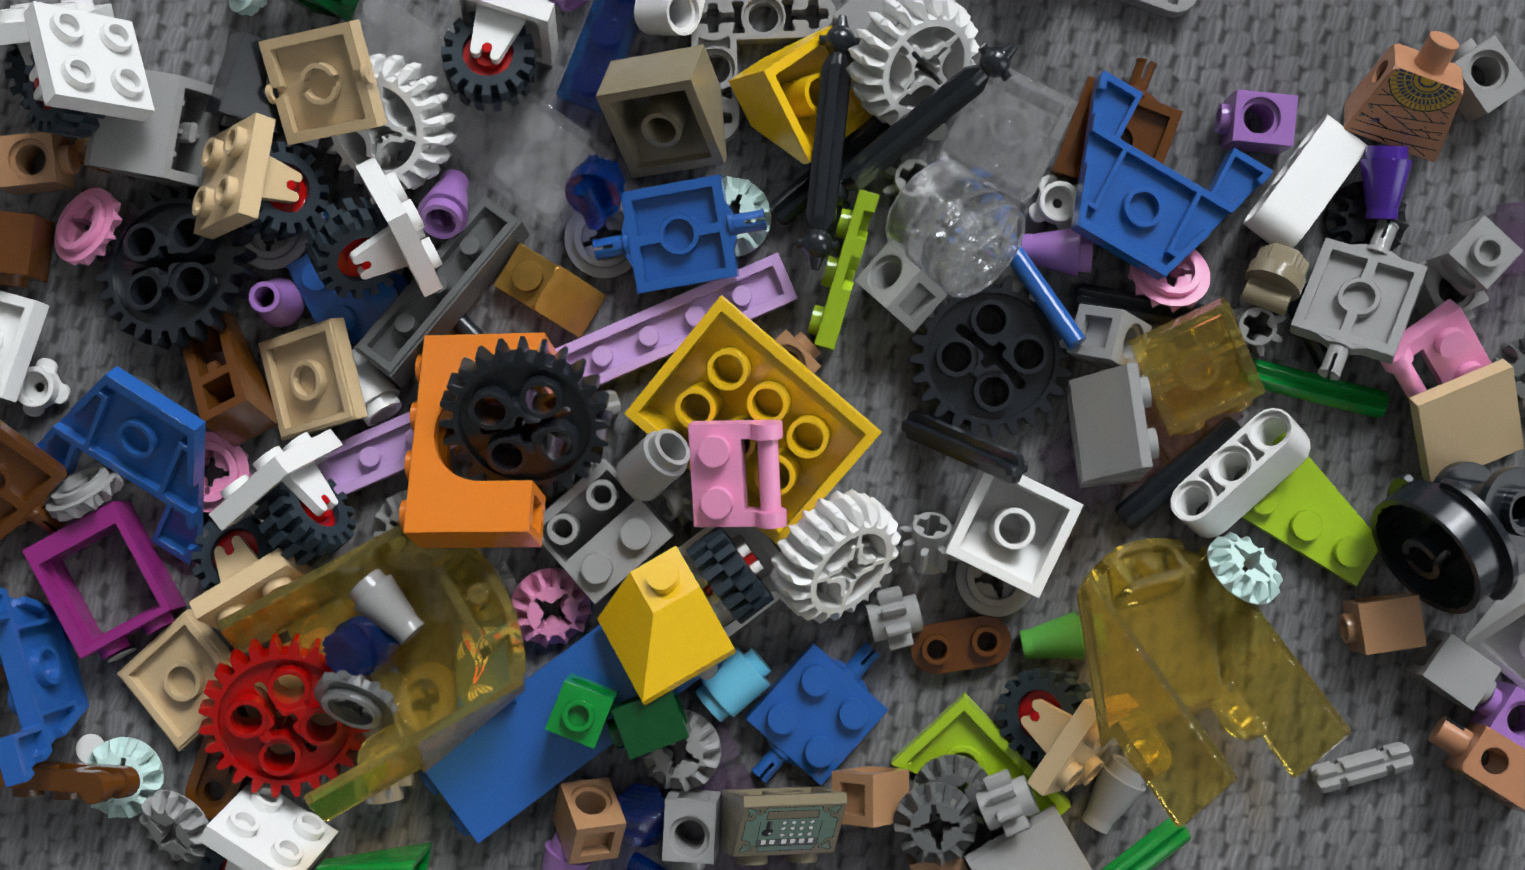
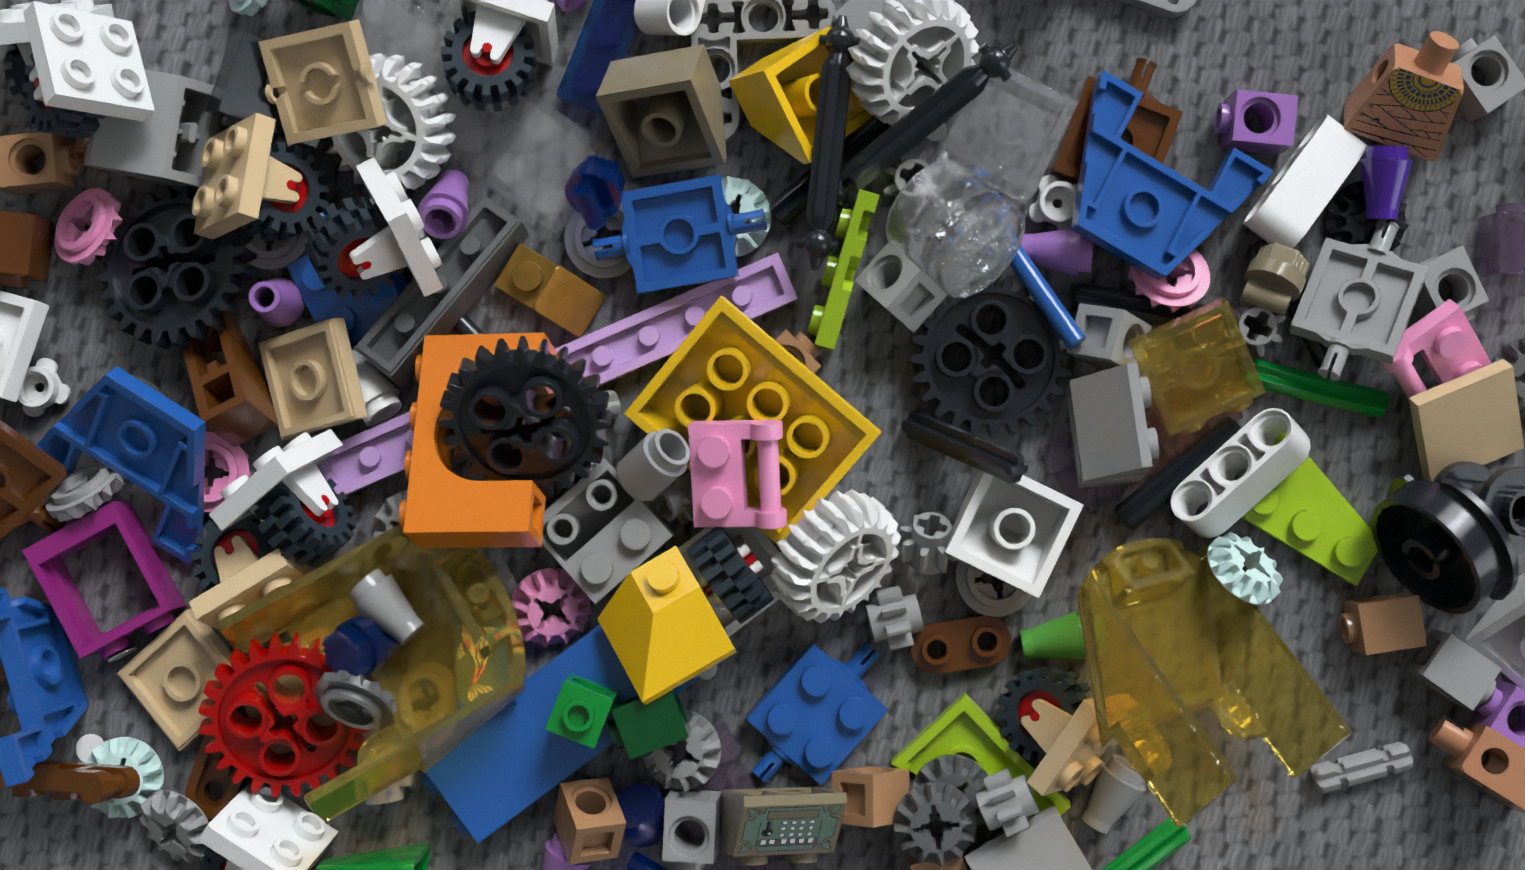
(735, 684): medium azure brick -> none
(1474, 255): light grey brick -> none

